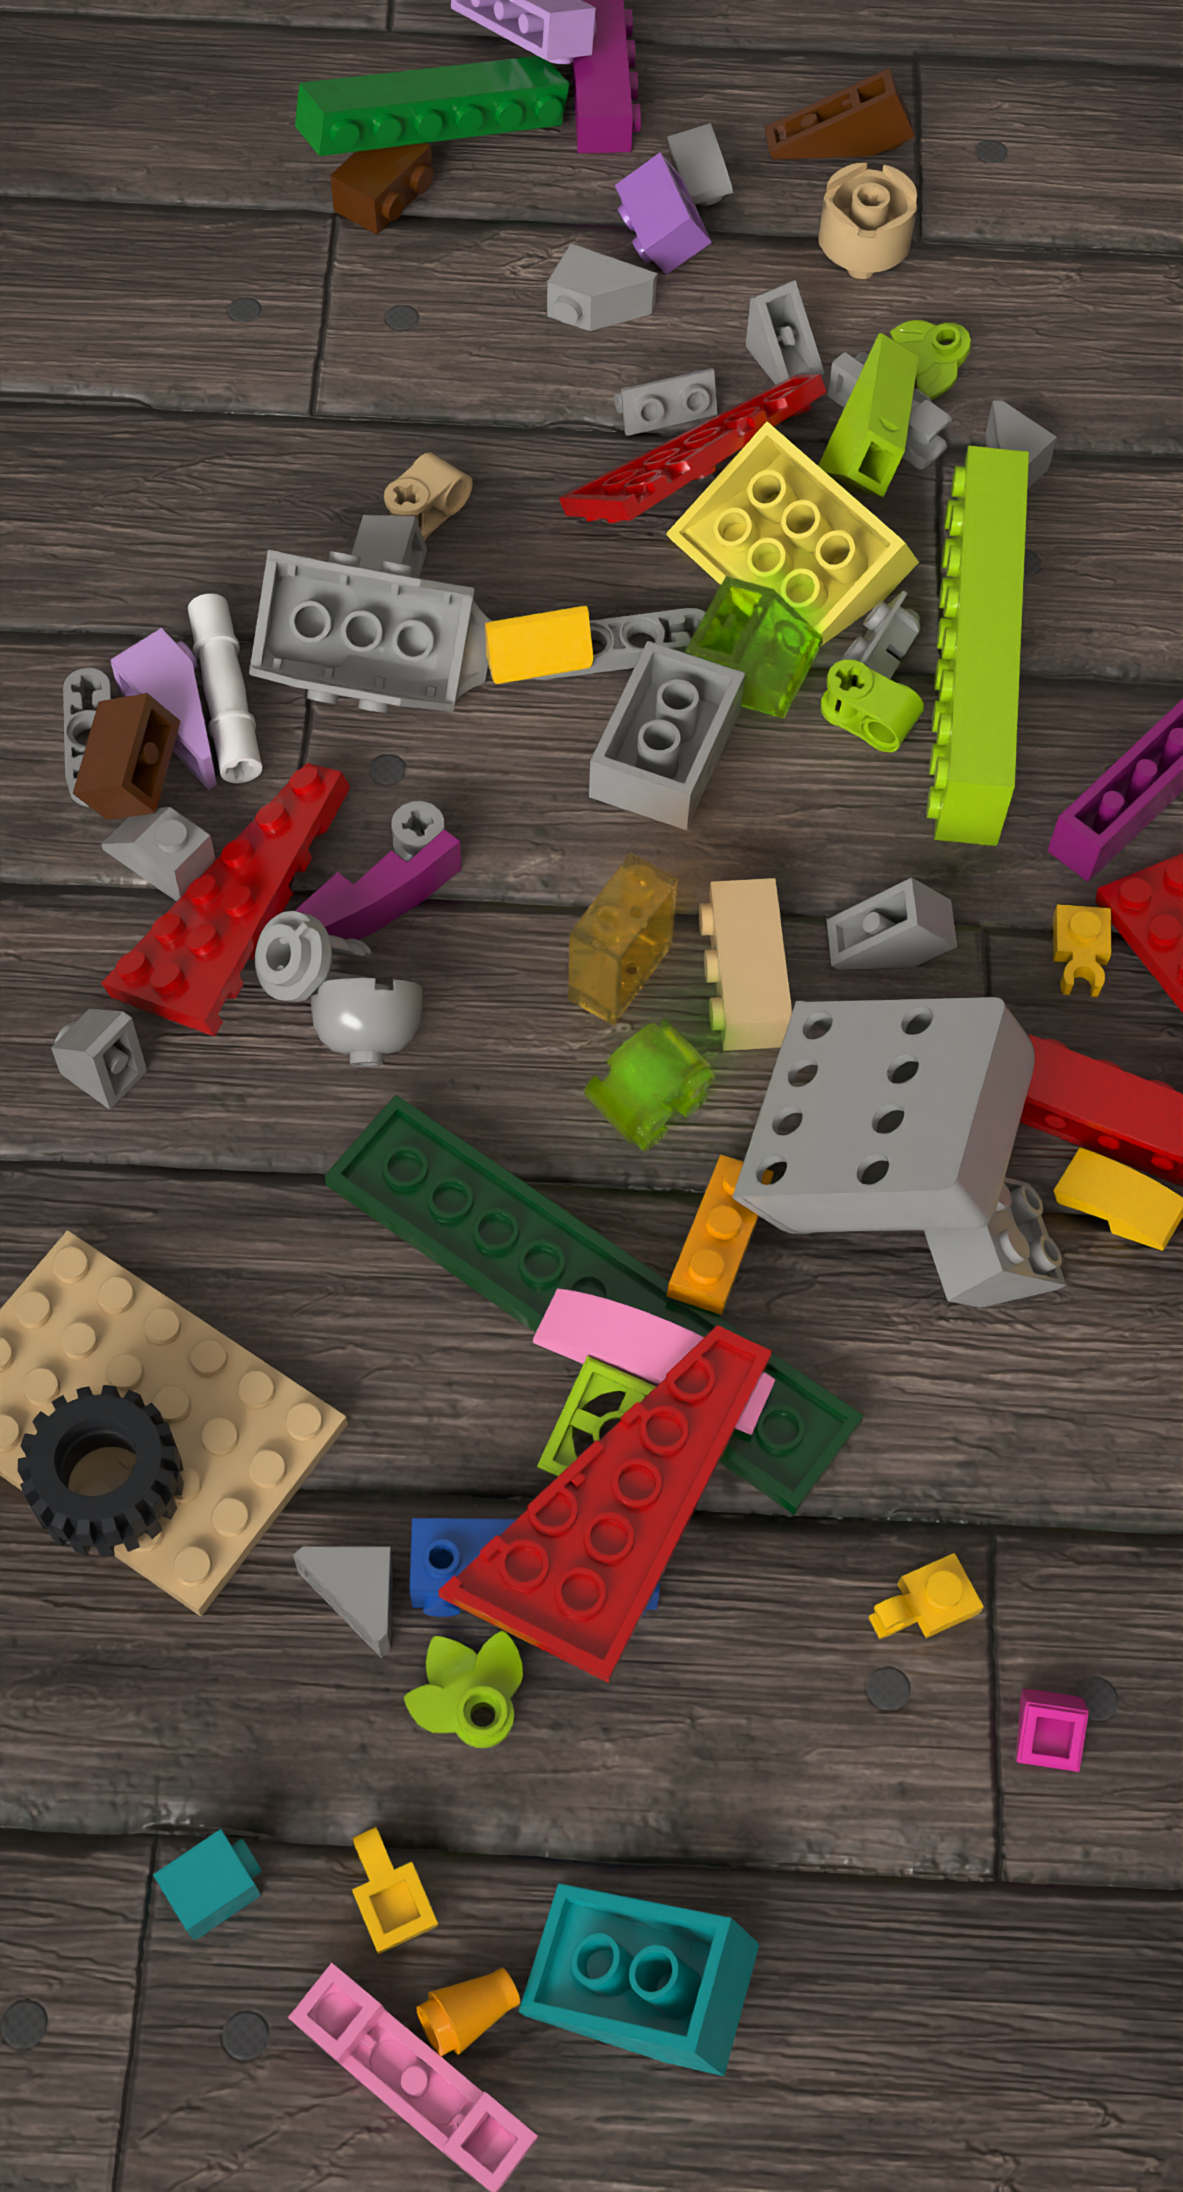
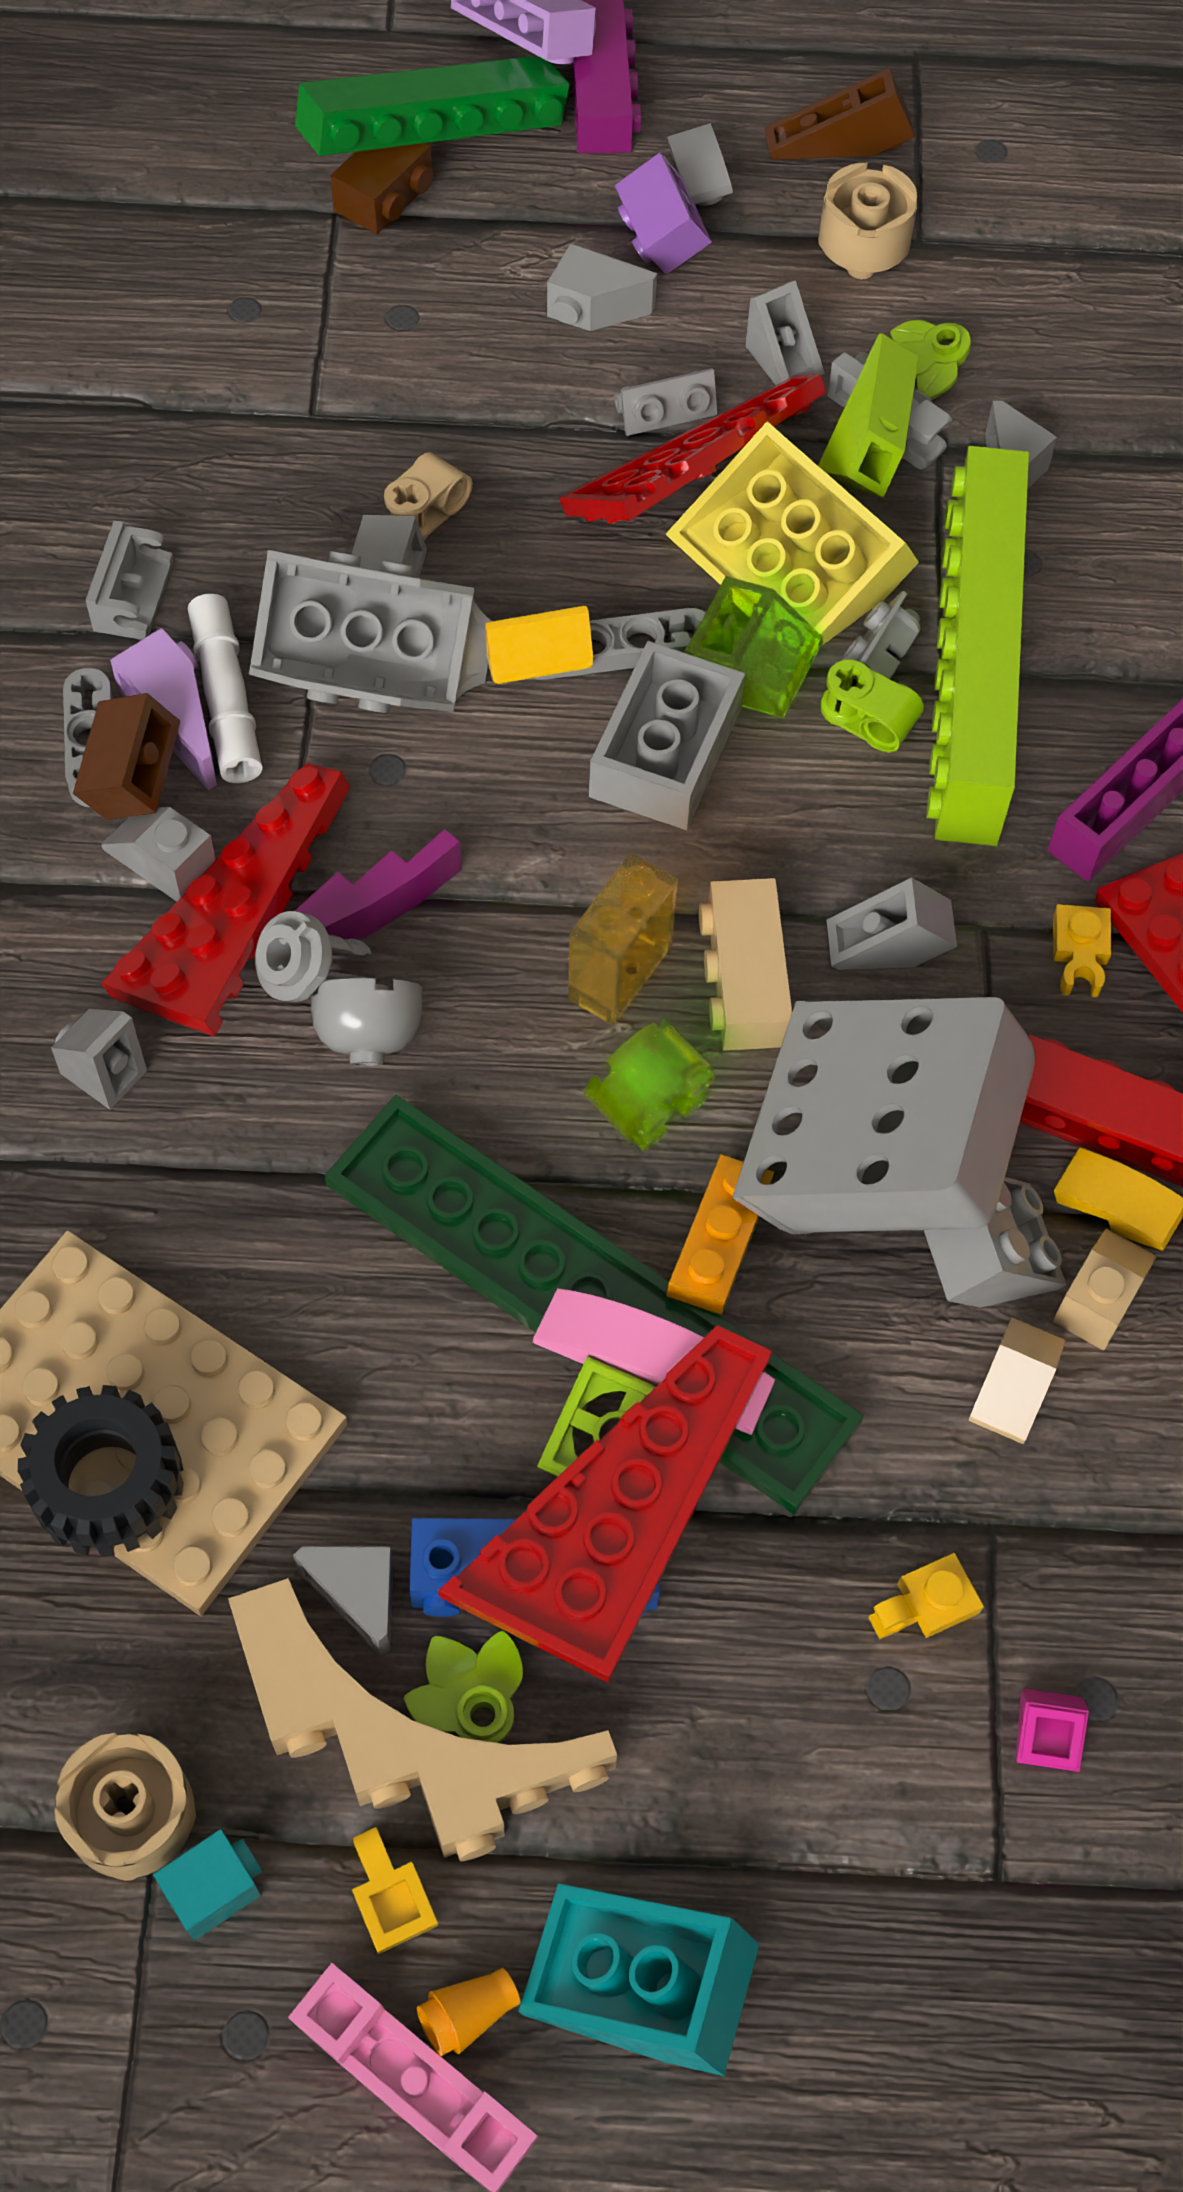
(128, 582): none -> light grey hinge
(145, 1774): none -> tan brick
(386, 1753): none -> tan arch
(407, 825): light grey wheel -> none
(1017, 1380): none -> slope
(1104, 1289): none -> tan slope

